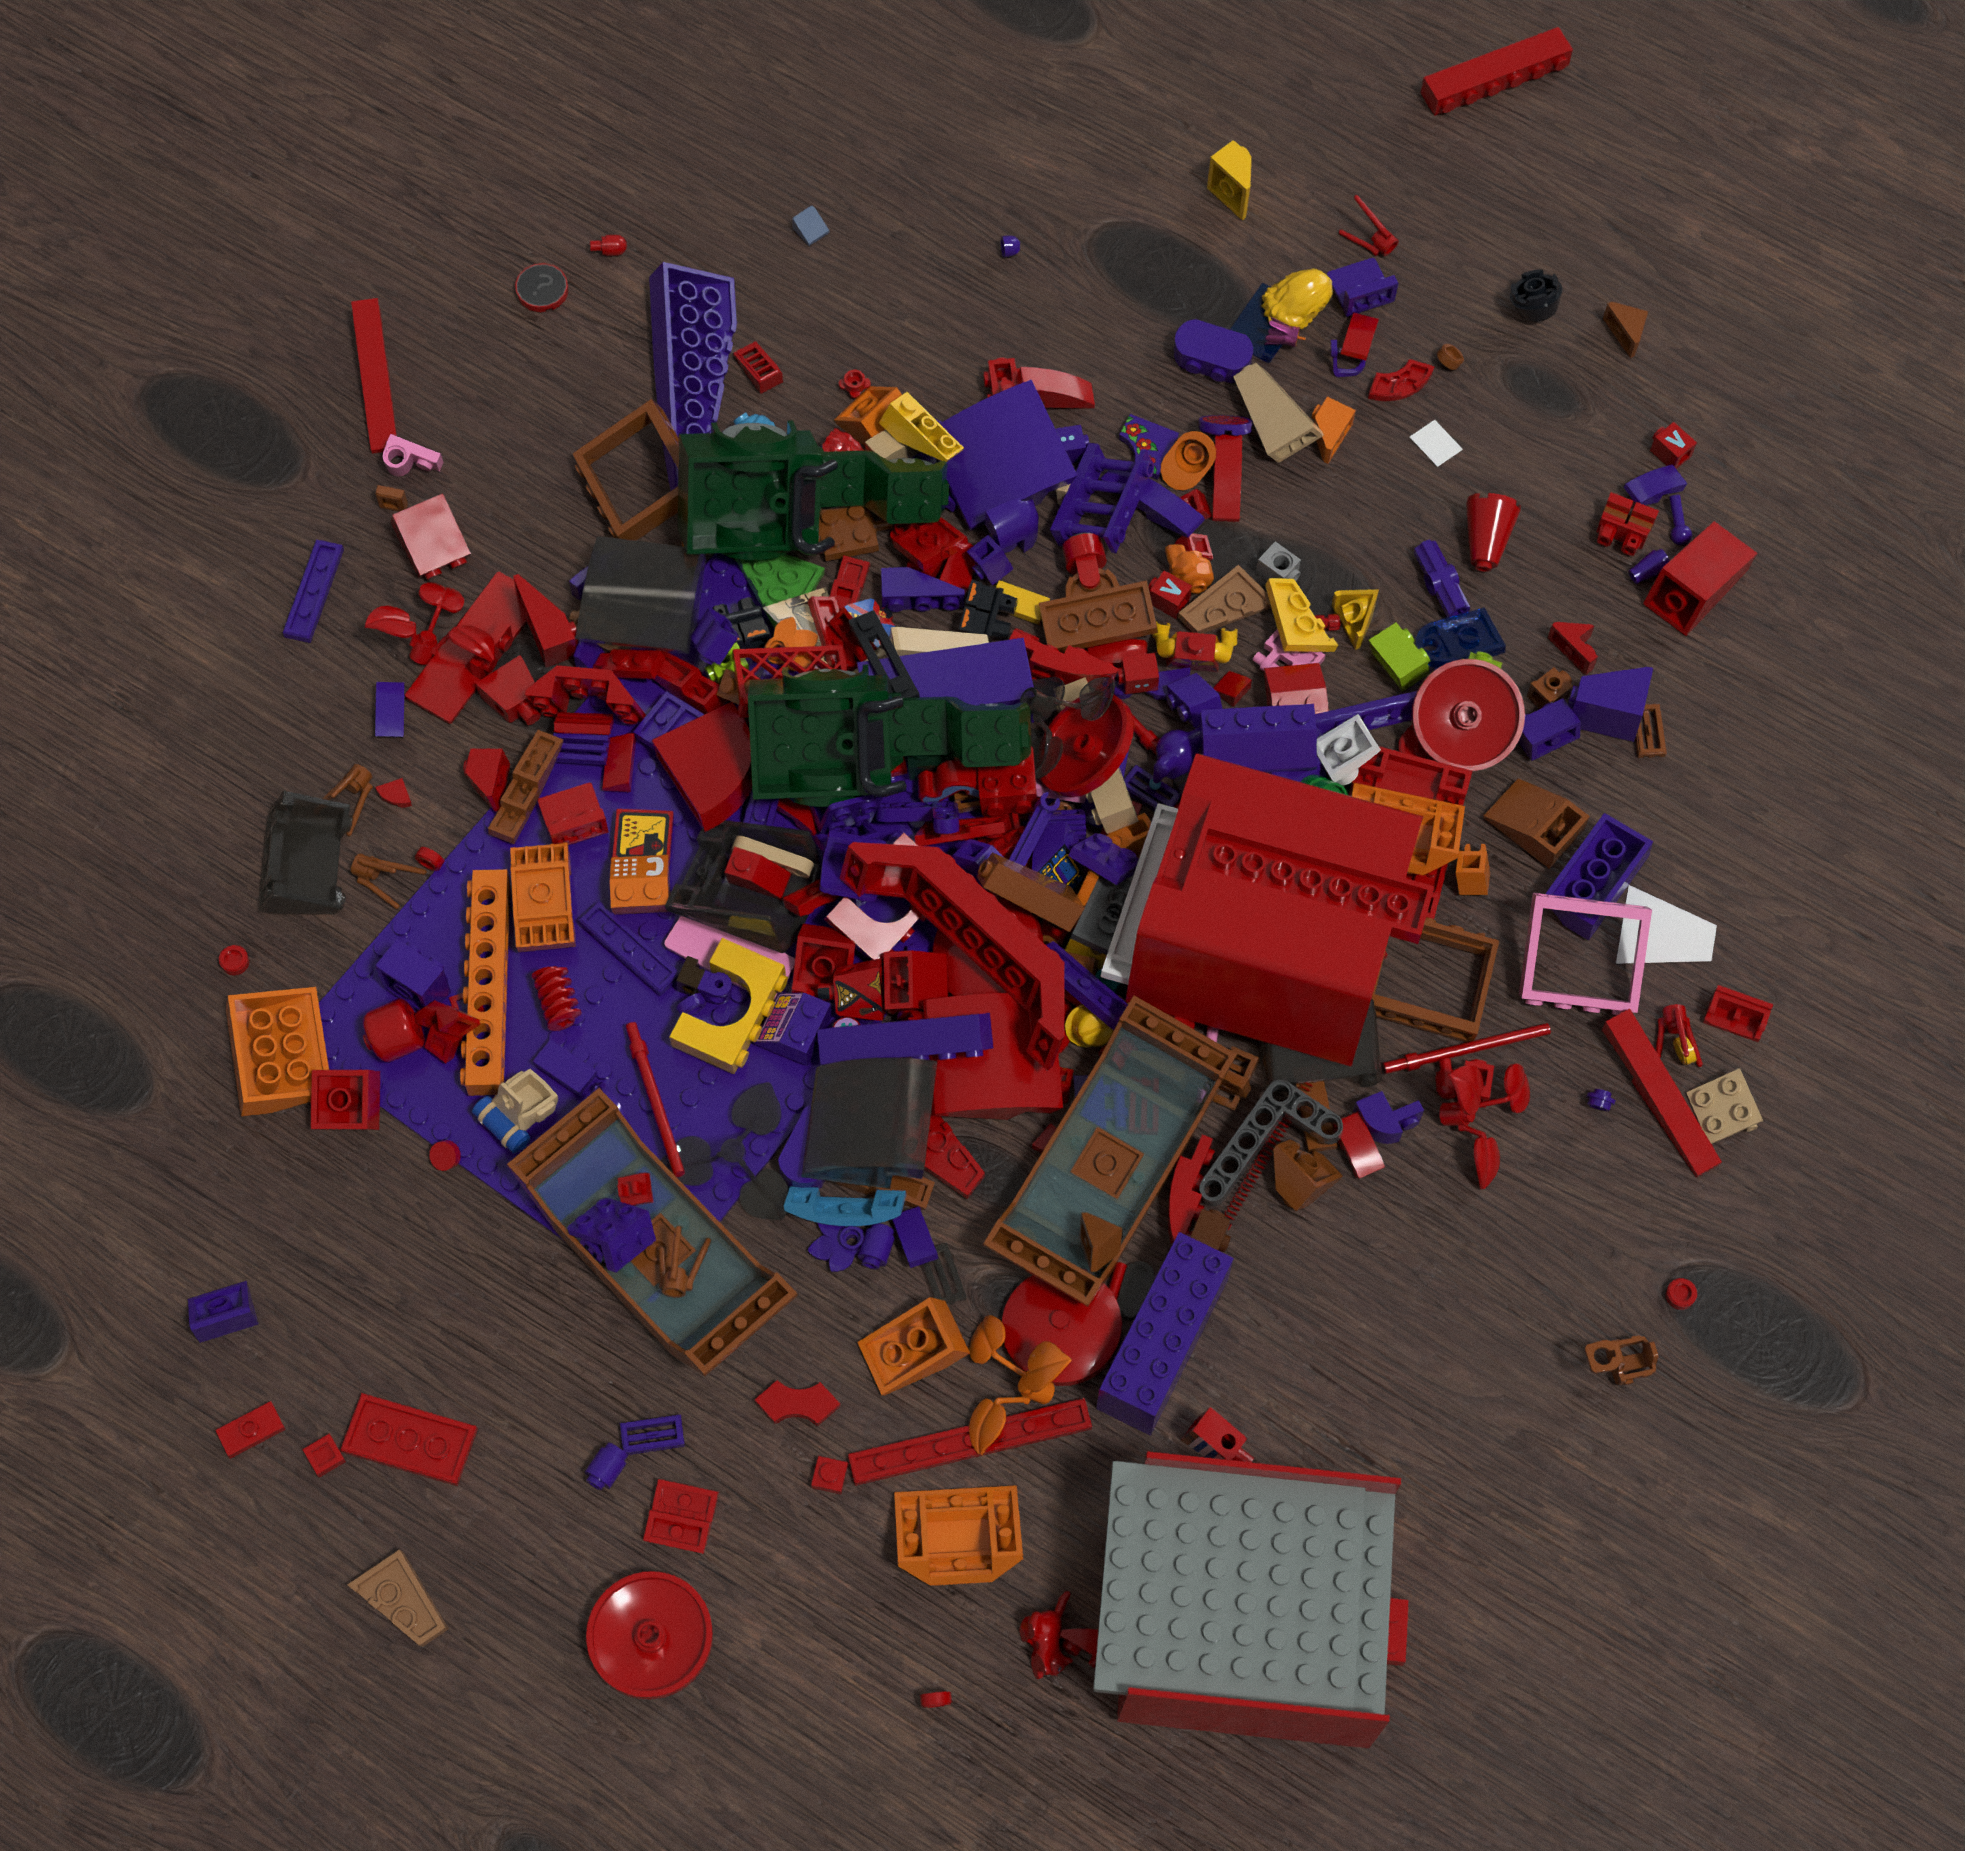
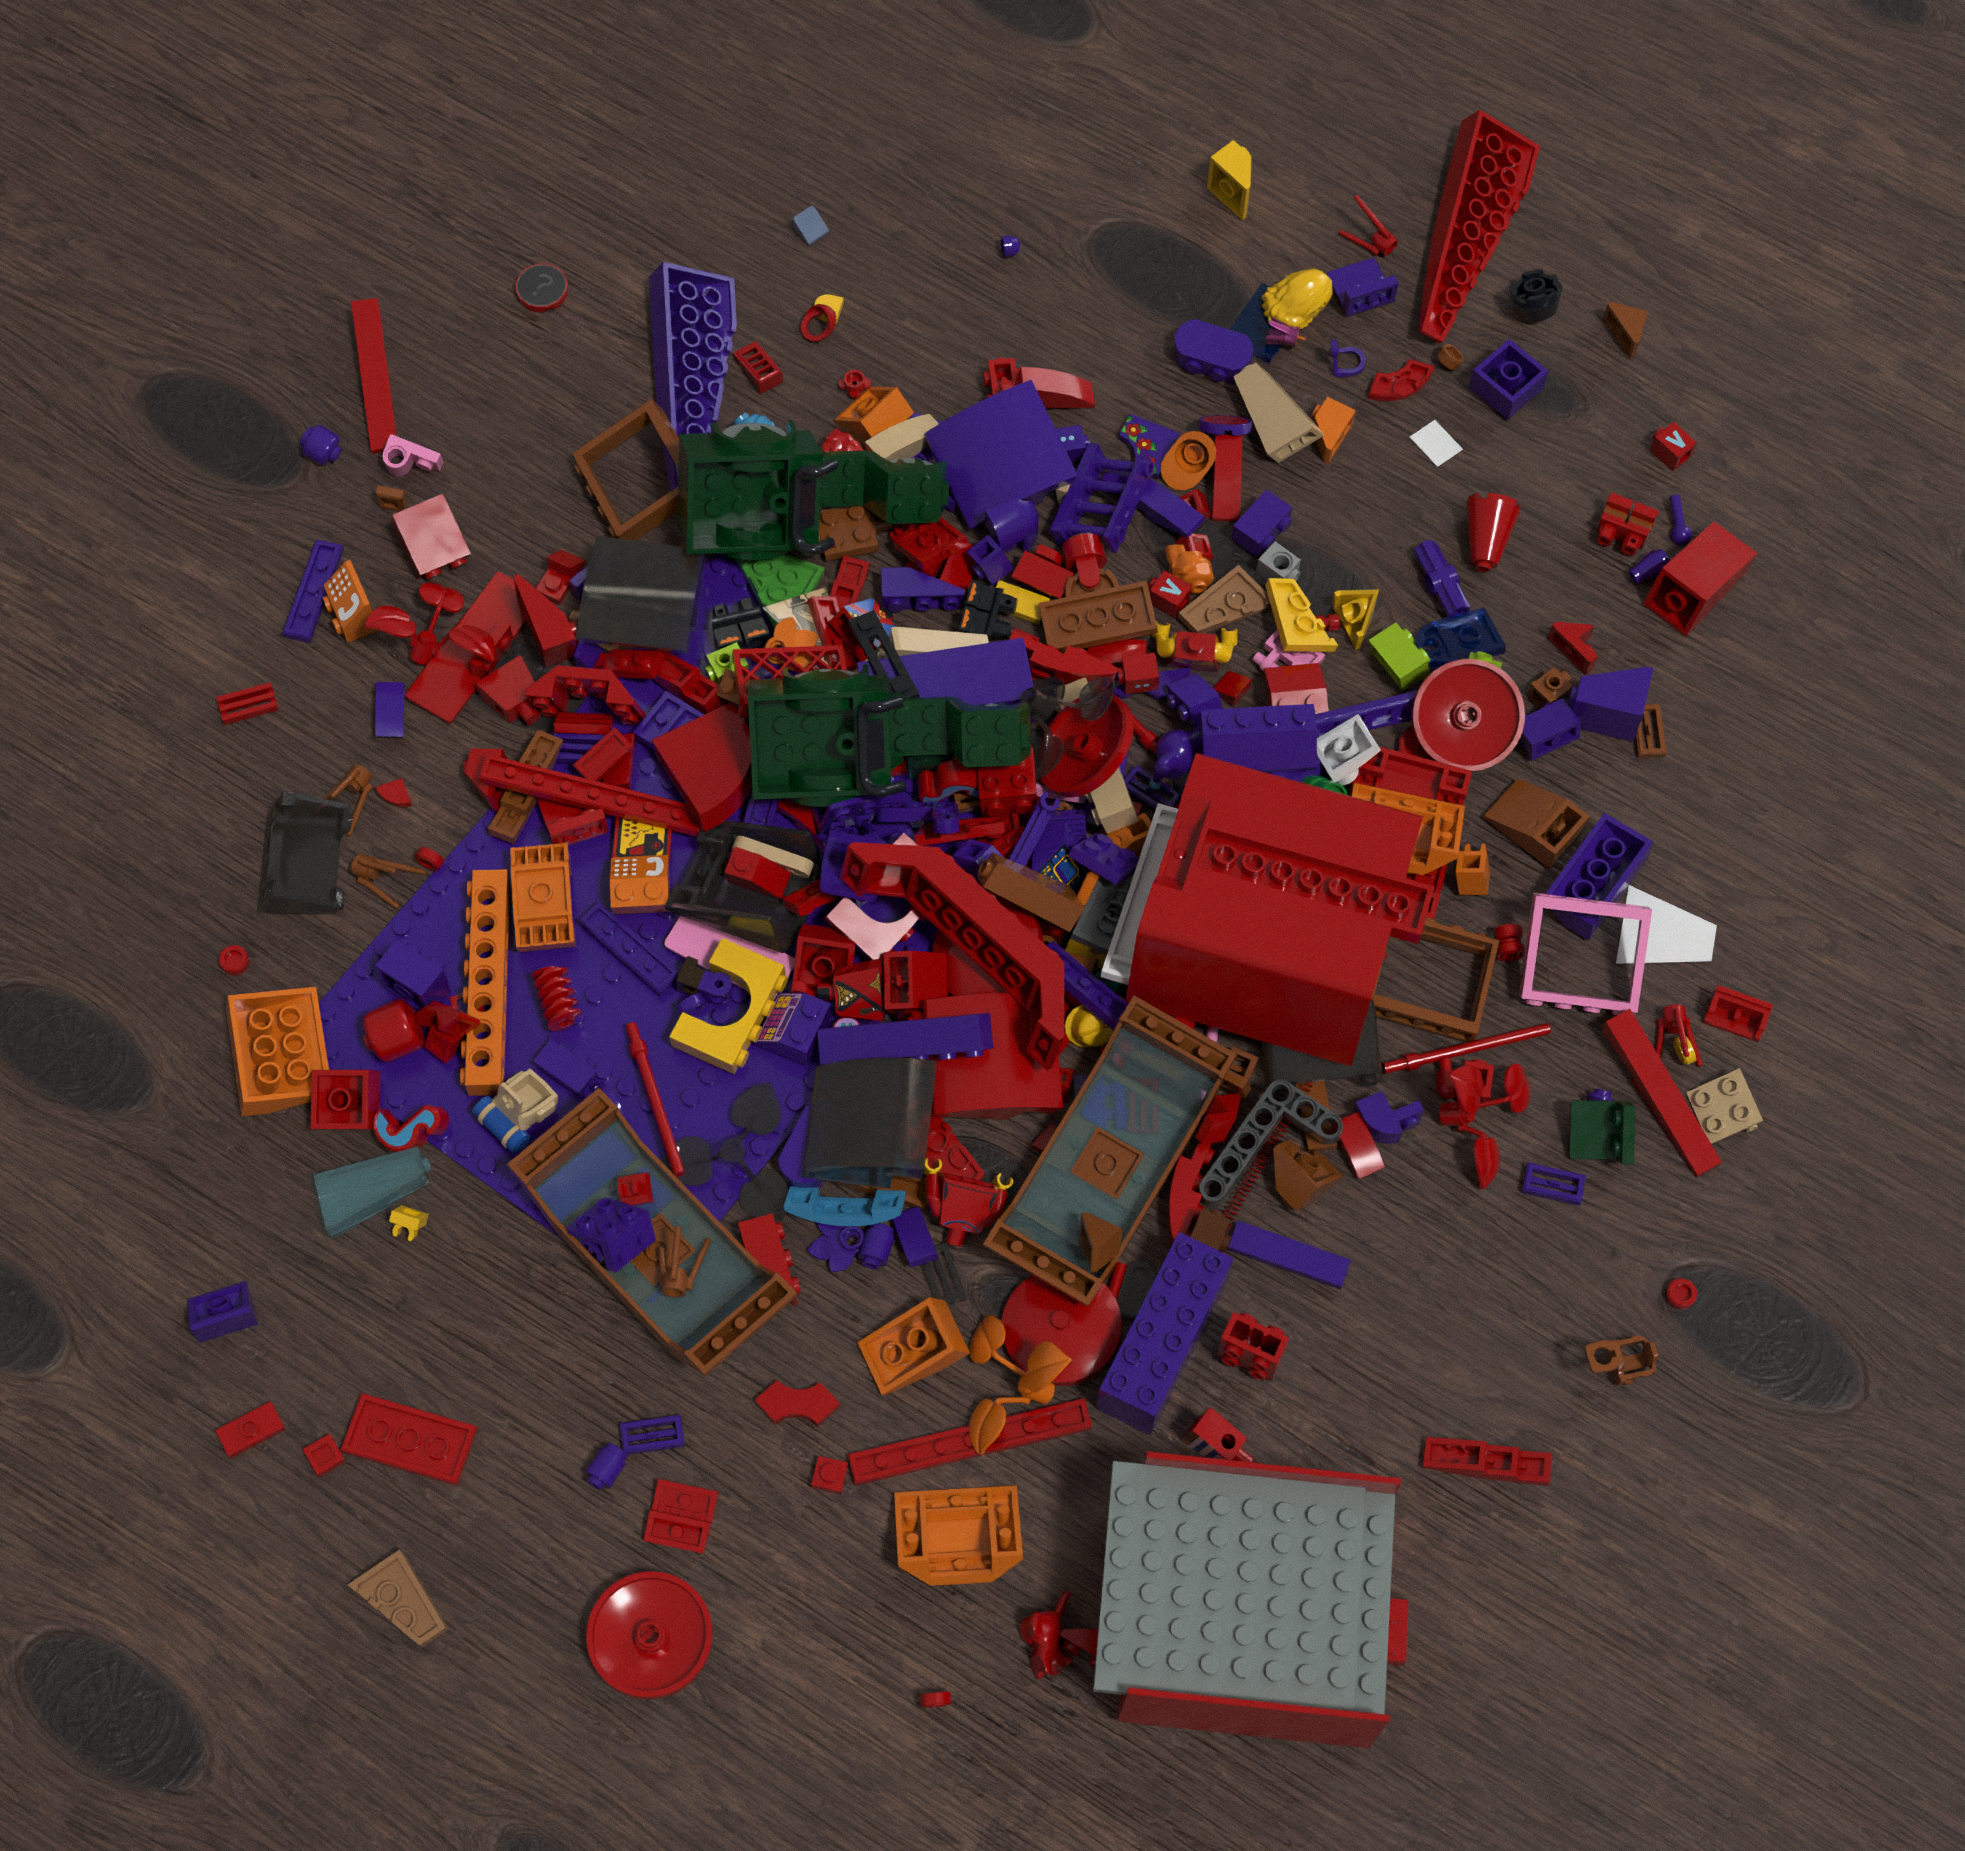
(246, 699): none -> red tile
(320, 445): none -> dark purple head
(348, 602): none -> orange slope
(367, 1187): none -> clear light blue slope
(408, 1218): none -> yellow tile
(414, 1132): none -> red animal
(444, 1155): red tile -> none
(561, 569): none -> red slope
(589, 794): none -> red tile
(604, 756): none -> red tile
(610, 245): red cylinder -> none
(713, 637): dark purple brick -> none
(762, 1240): none -> red slope
(813, 312): none -> red piece
(832, 301): none -> yellow tile
(918, 429): yellow slope -> none
(964, 1202): none -> red torso
(1042, 575): none -> red hinge
(1049, 554): none -> red tile
(1219, 1119): none -> red slope
(1252, 1346): none -> red brick
(1262, 523): none -> dark purple brick
(1289, 1255): none -> dark purple tile
(1359, 336): red slope -> none
(1480, 195): none -> red wedge
(1487, 1461): none -> red slope
(1496, 71): red brick -> none
(1508, 379): none -> dark purple brick
(1510, 943): none -> red wheel
(1552, 1194): none -> dark purple tile
(1602, 1130): none -> dark green bracket
(1654, 484): dark purple slope -> none

